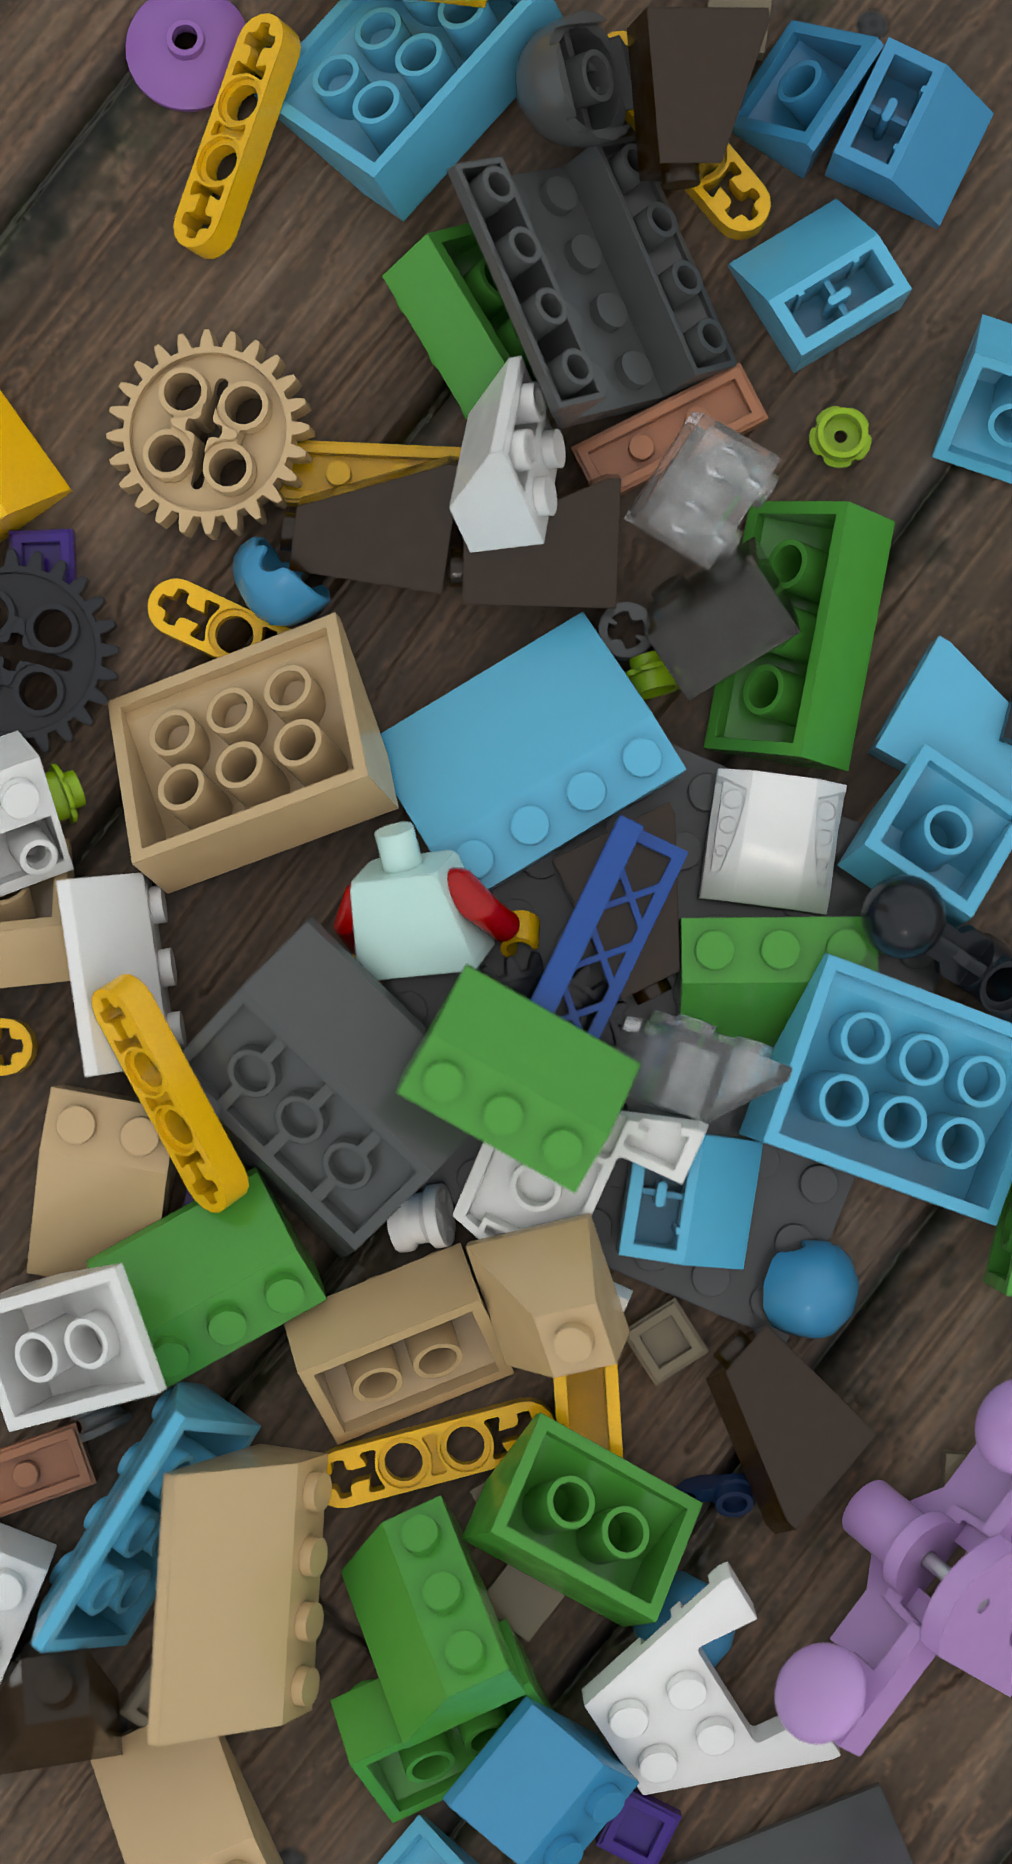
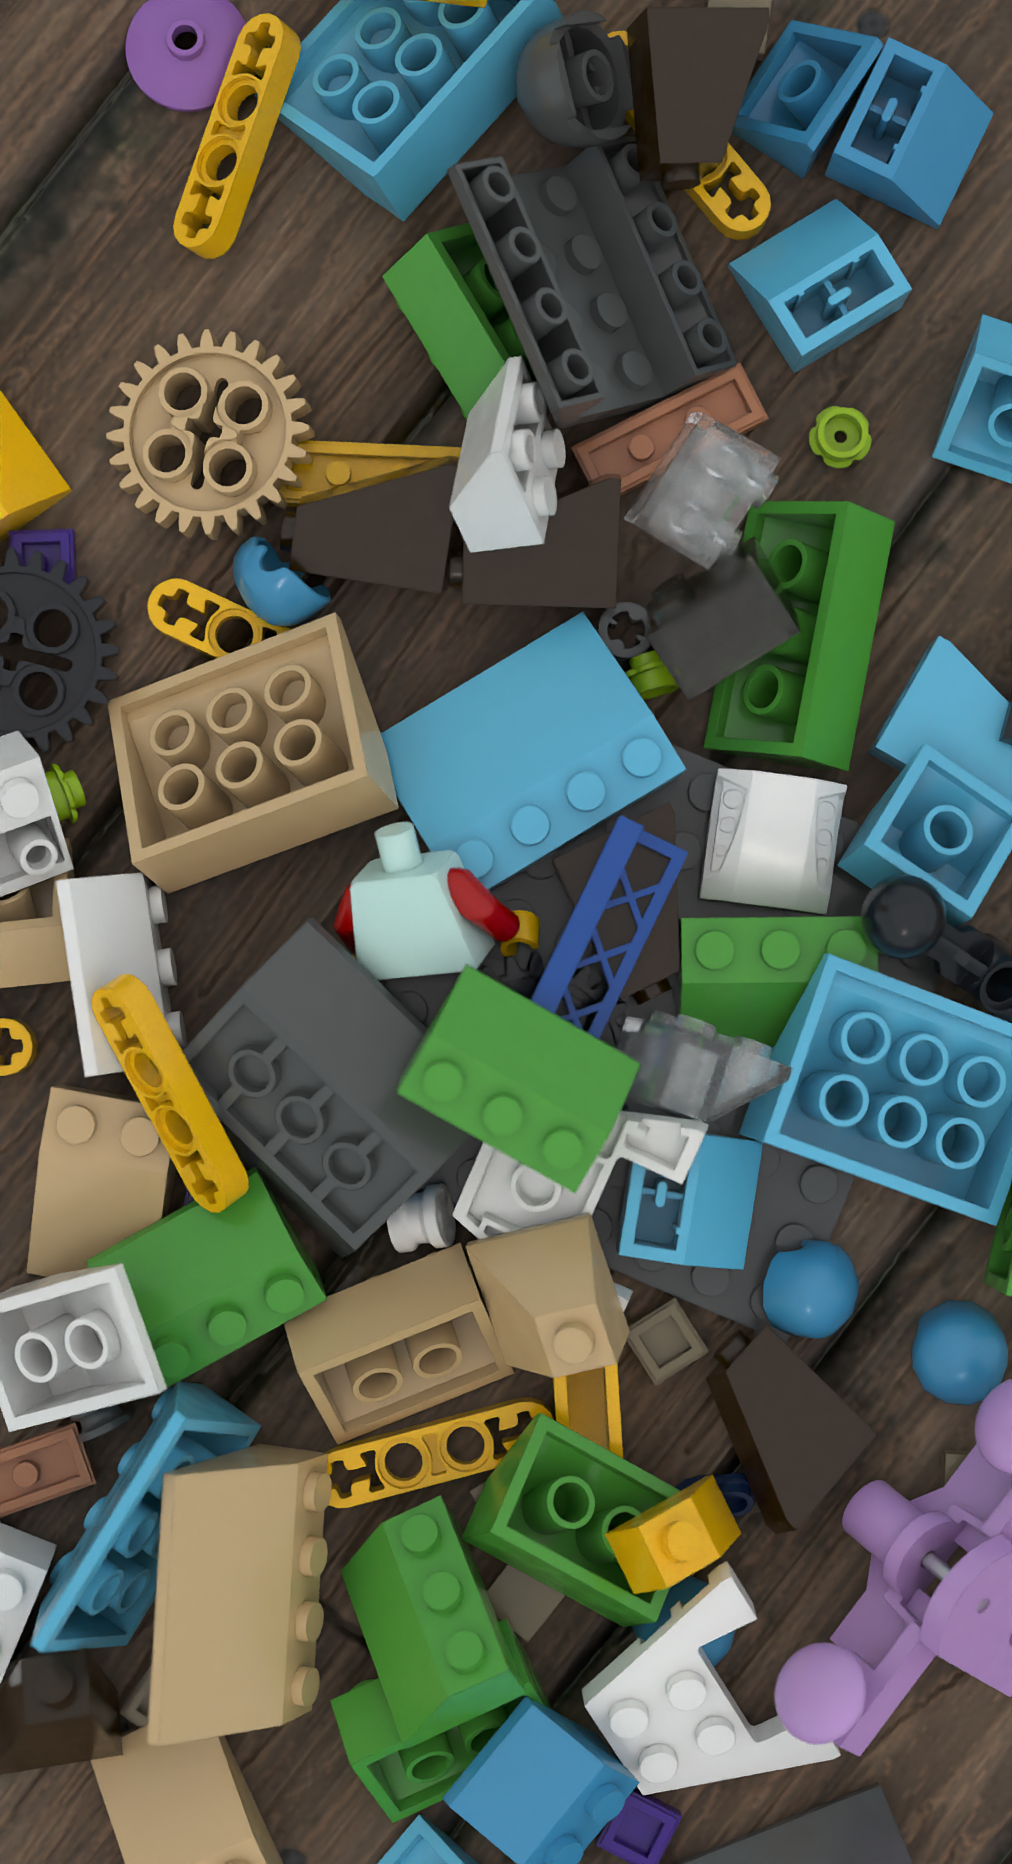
(674, 1537): none -> yellow slope
(959, 1352): none -> dark azure hair

